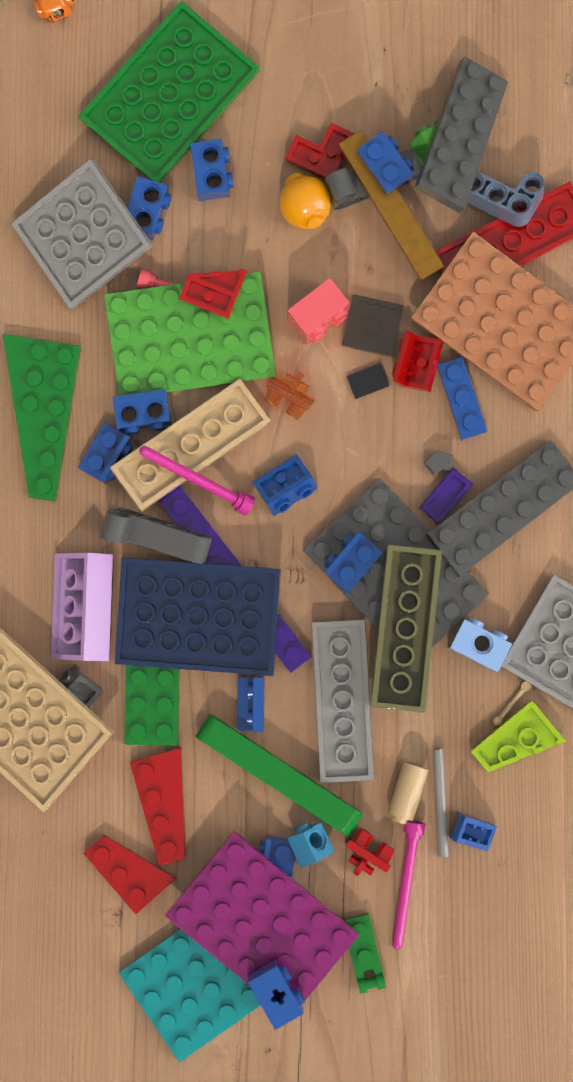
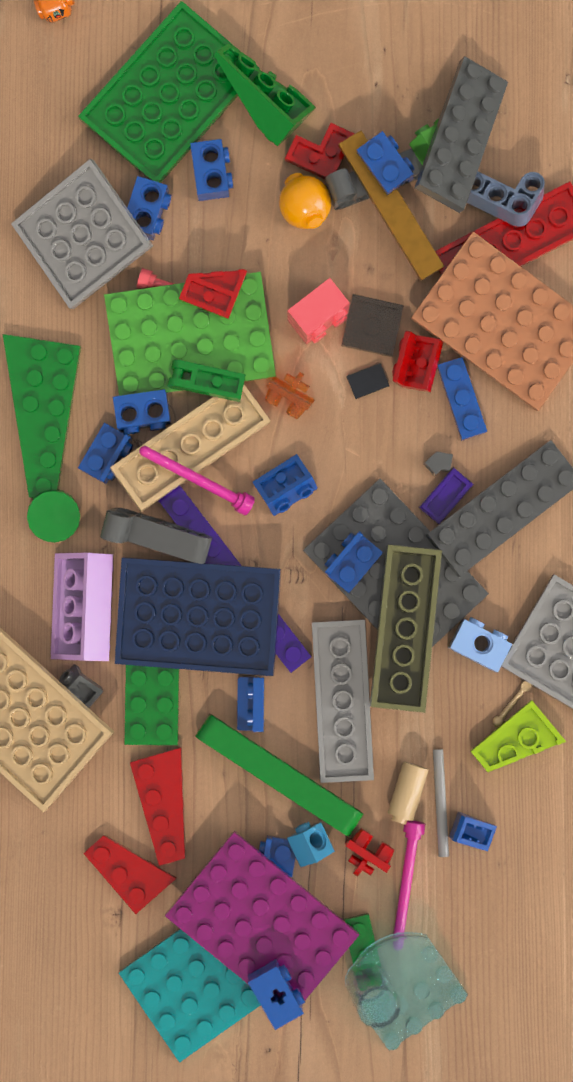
(53, 515): none -> green tile
(207, 380): none -> green plate
(270, 104): none -> green wedge
(402, 986): none -> clear light blue piece

